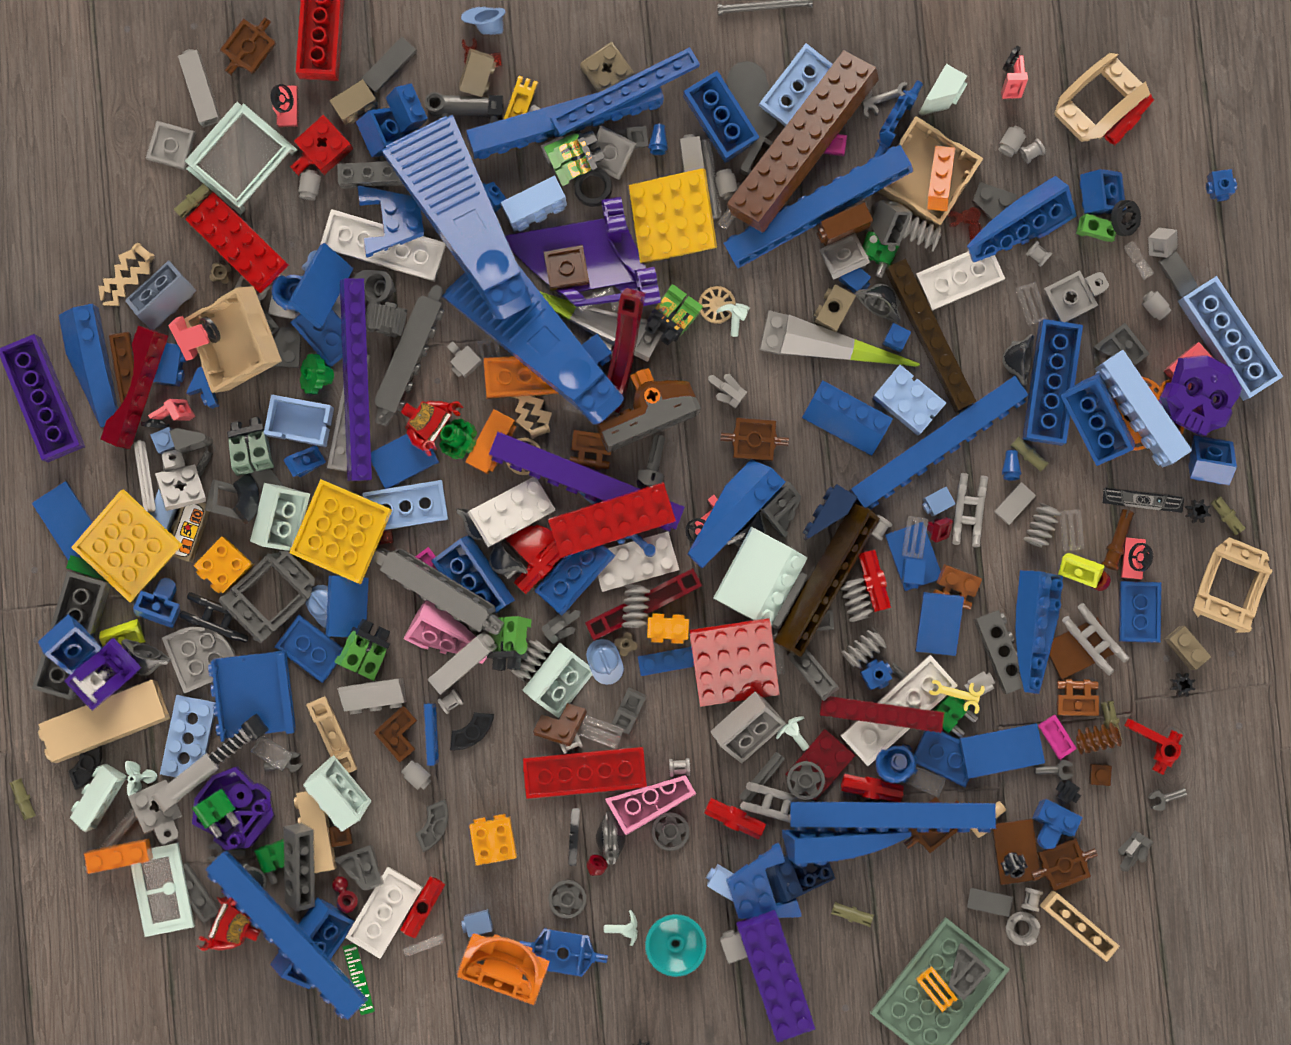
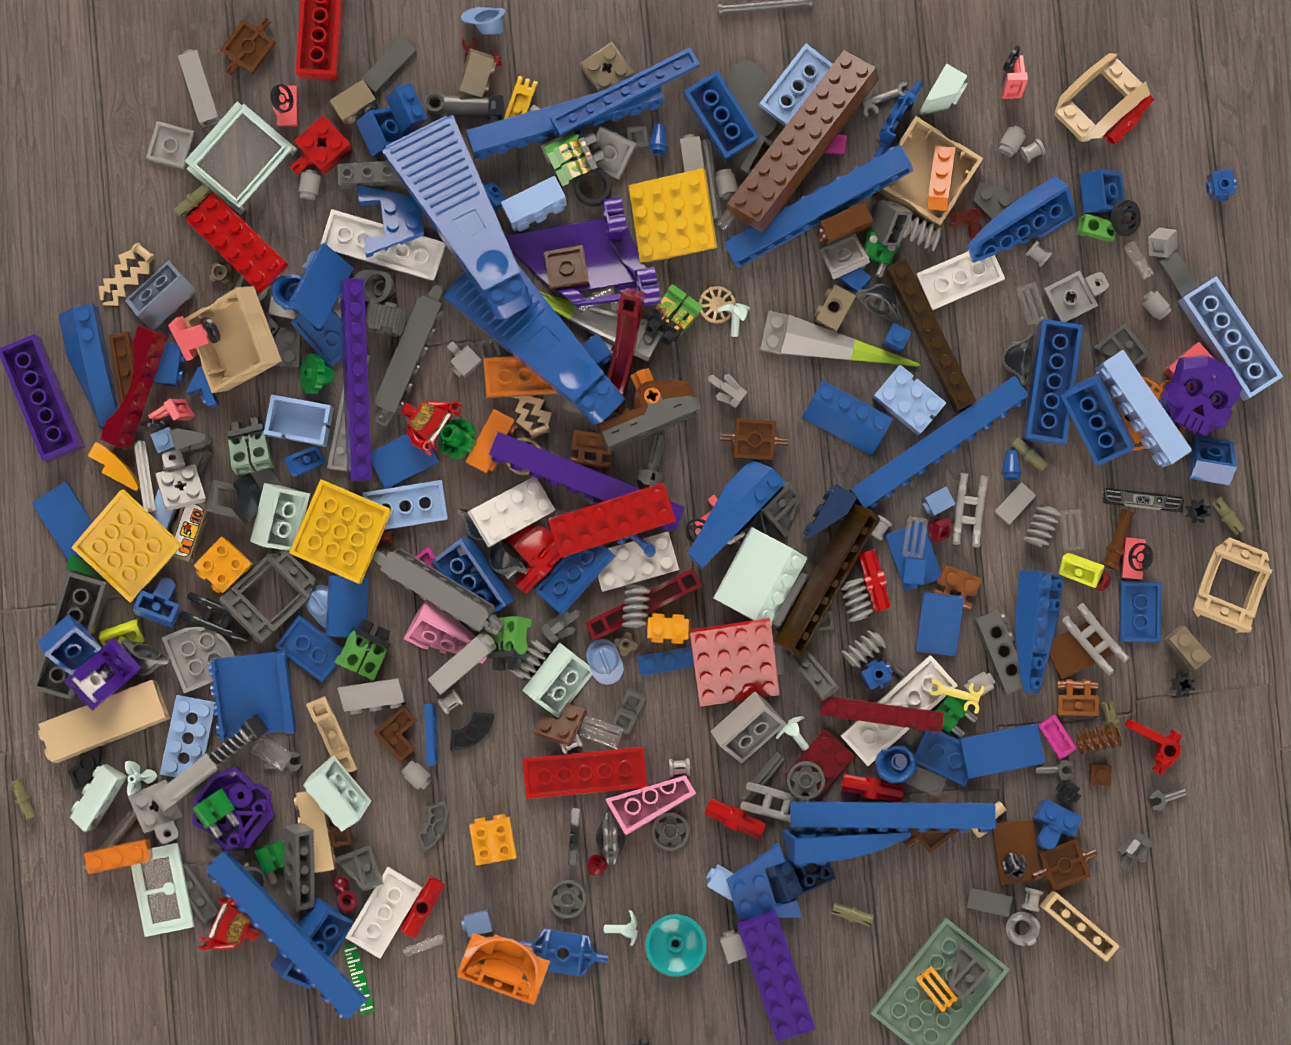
(114, 466): none -> light orange slope

